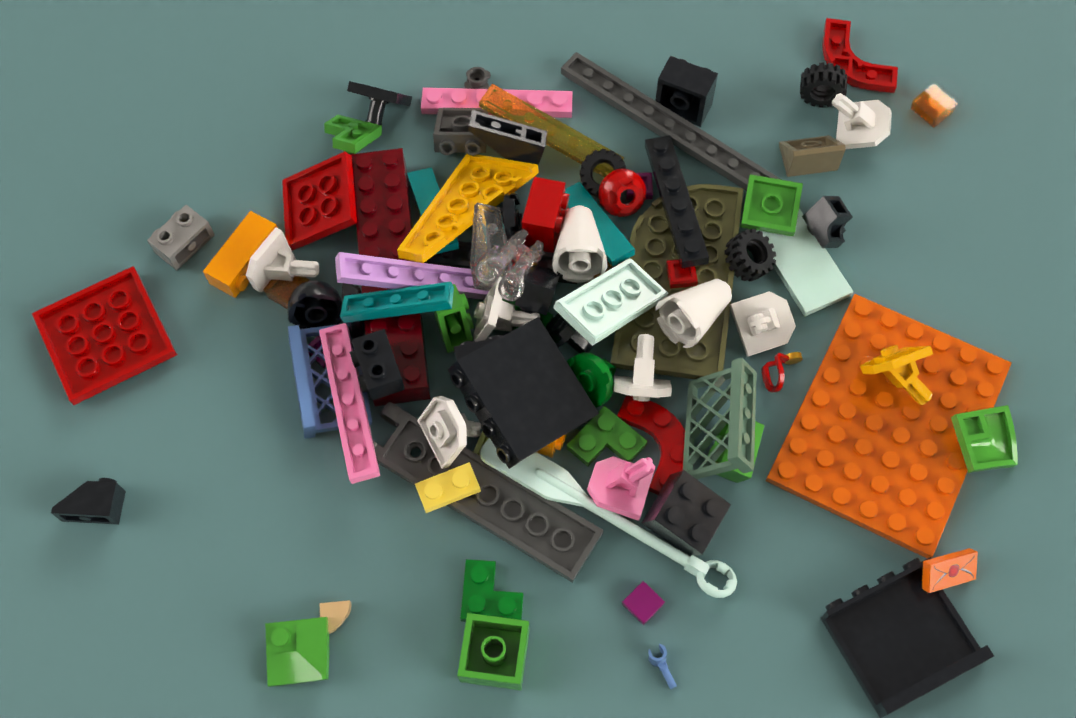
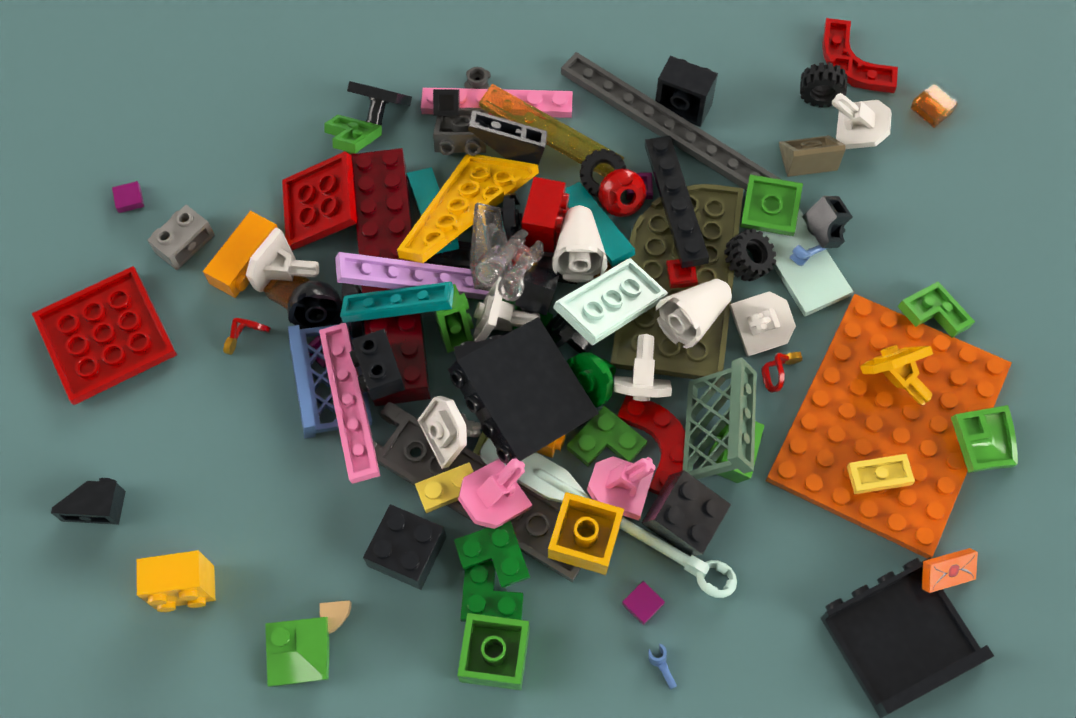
(128, 197): none -> magenta tile
(176, 580): none -> yellow brick
(231, 341): none -> red piece
(405, 546): none -> black brick
(446, 102): none -> black tile
(493, 494): none -> bright pink piece
(495, 545): none -> green plate
(585, 533): none -> yellow brick
(801, 256): none -> medium blue hand
(880, 474): none -> light yellow plate
(936, 303): none -> bright green plate

